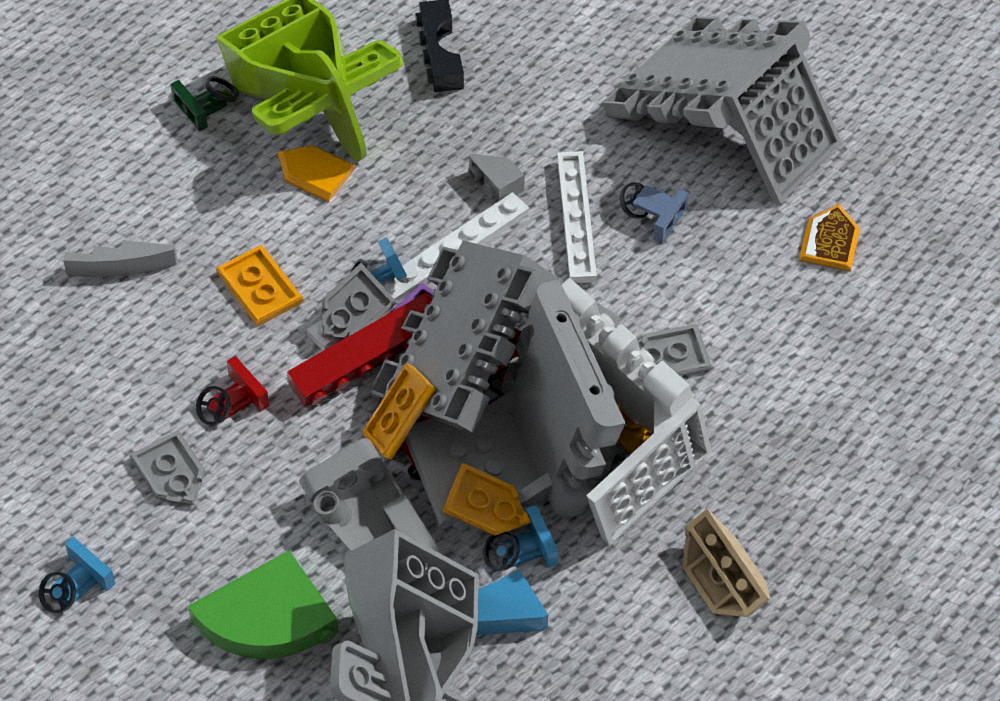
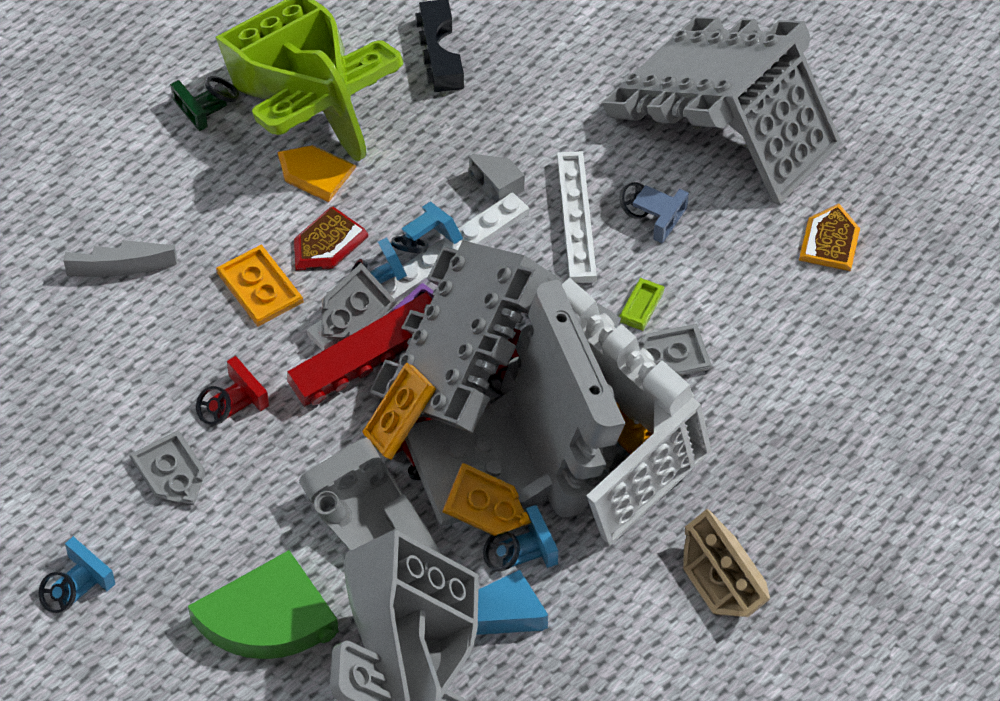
(327, 240): none -> tile
(432, 219): none -> dark azure piece
(641, 304): none -> lime tile

